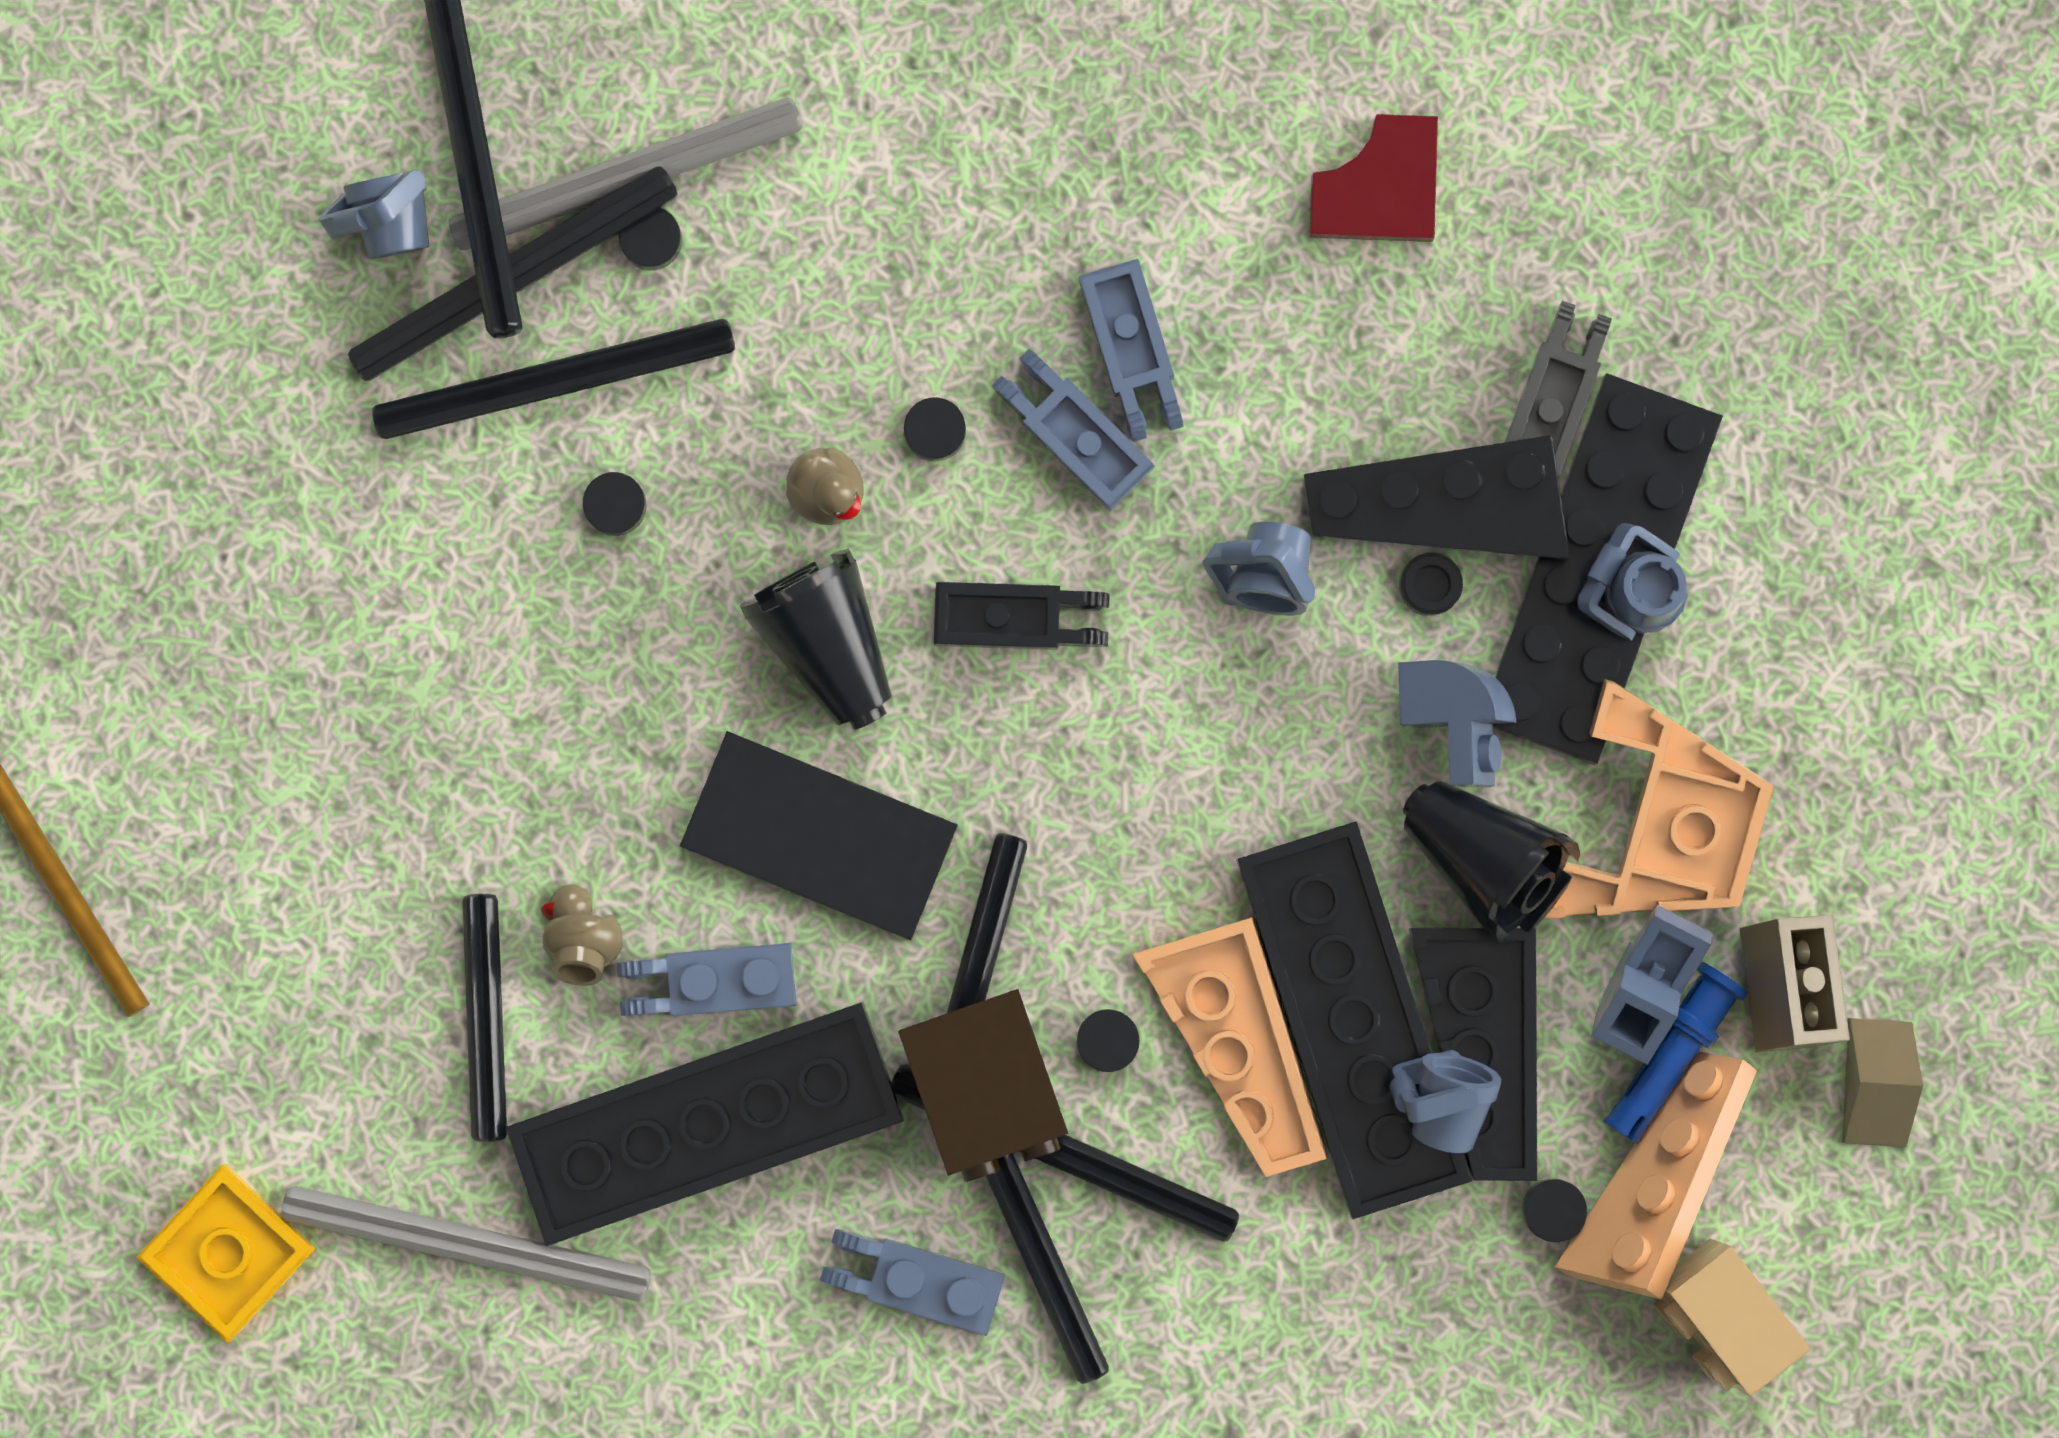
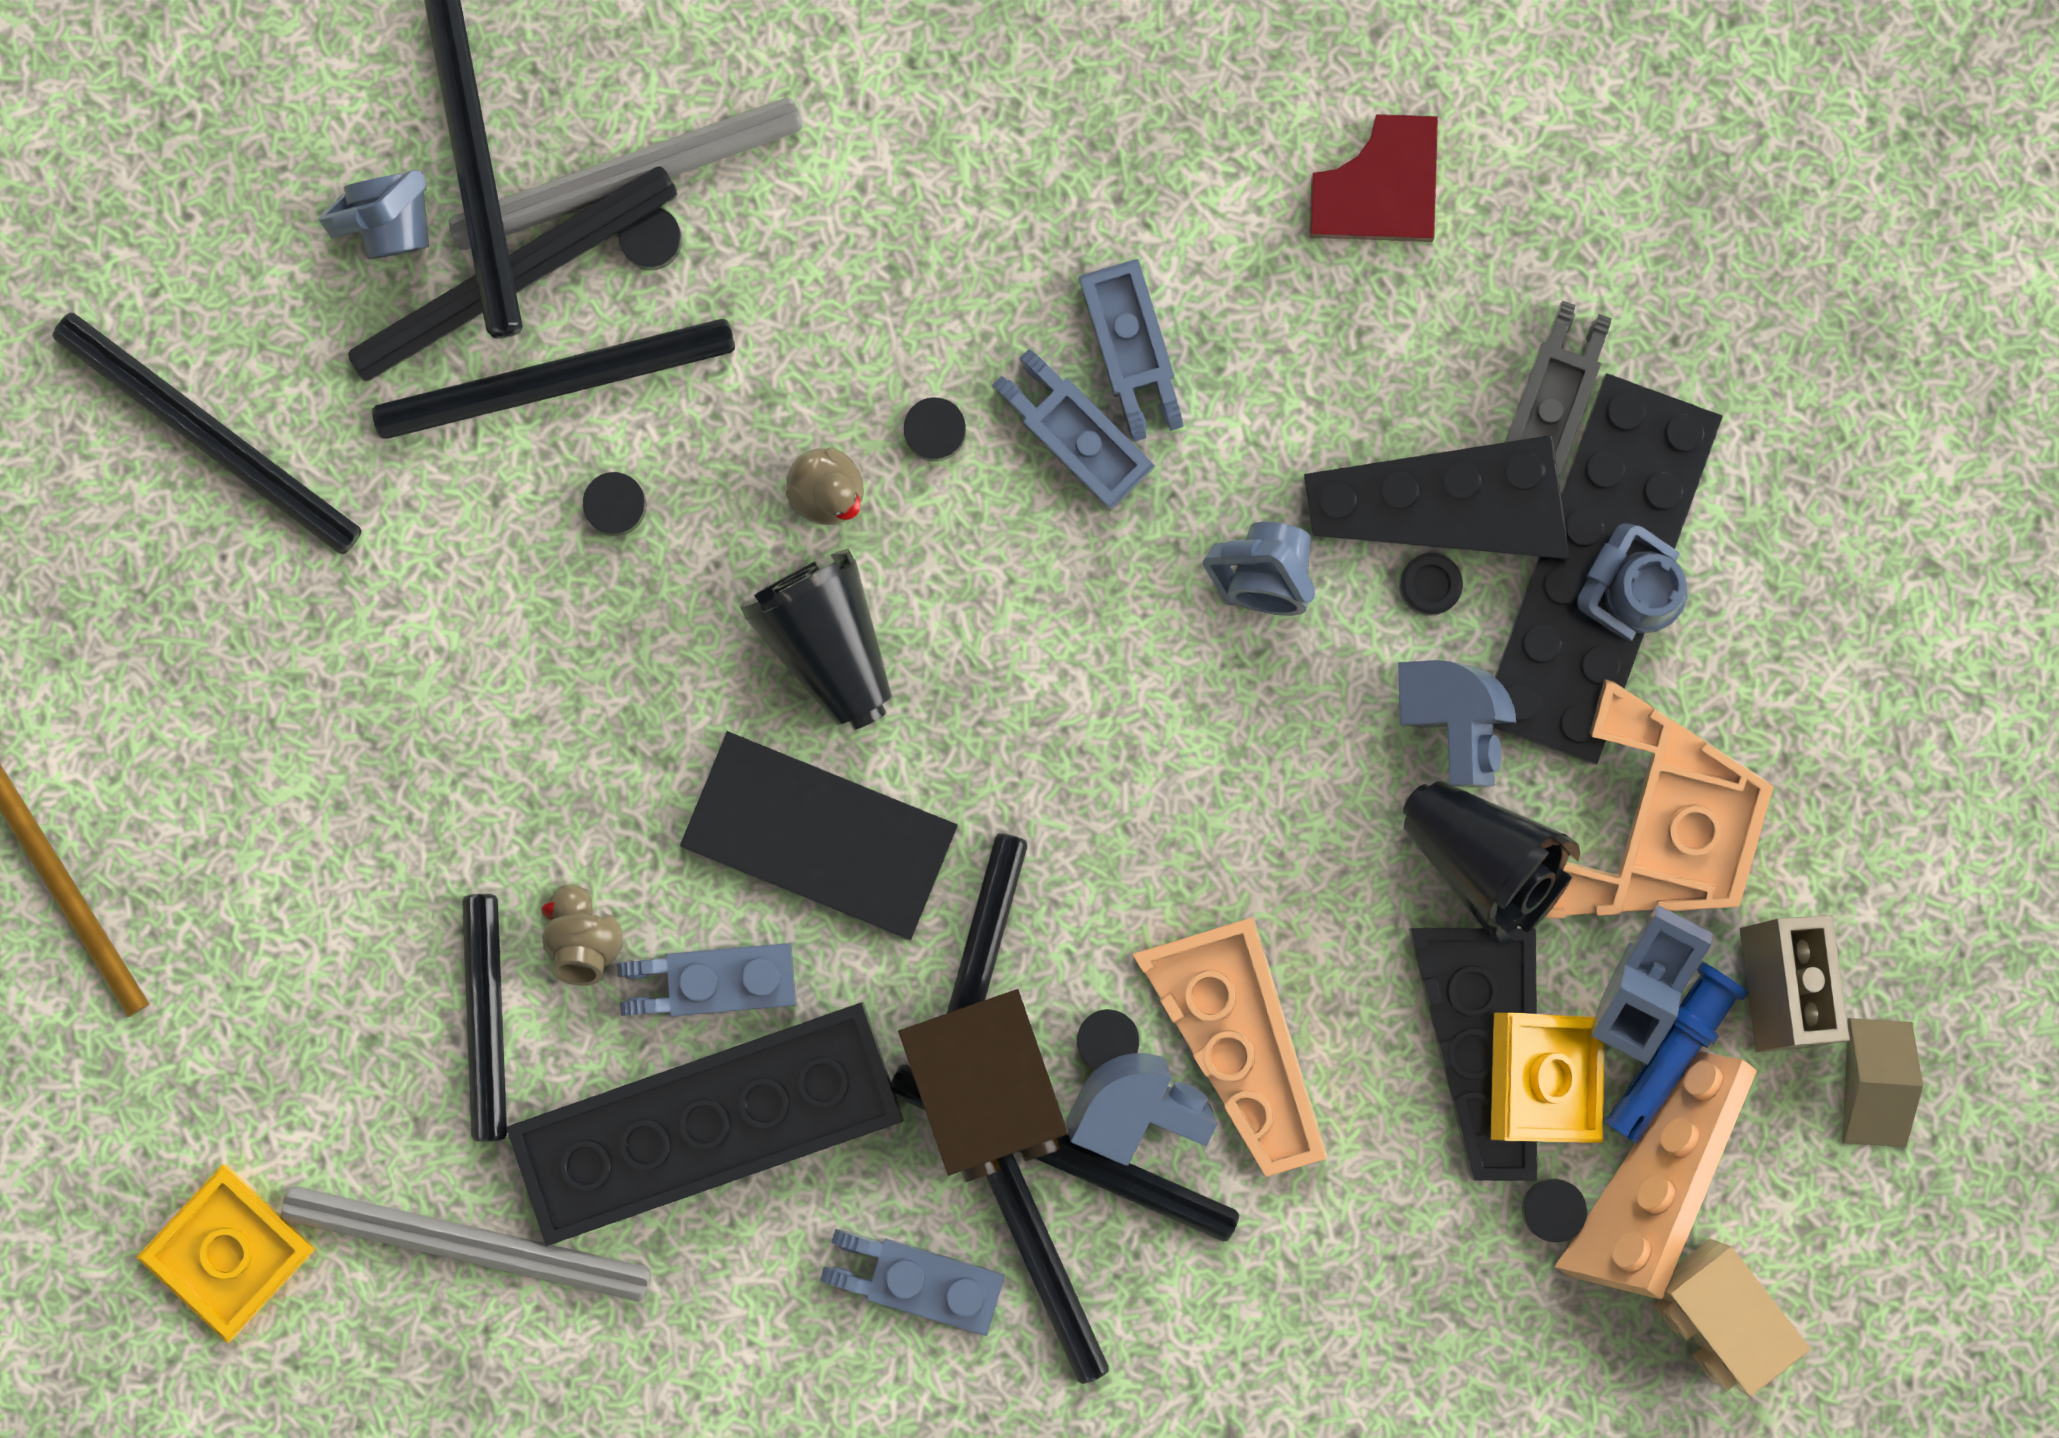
(206, 433): none -> black axle
(1012, 616): black hinge -> none
(1128, 1096): none -> sand blue brick
(1347, 1012): black plate -> none
(1449, 1101): sand blue piece -> none
(1547, 1079): none -> yellow tile

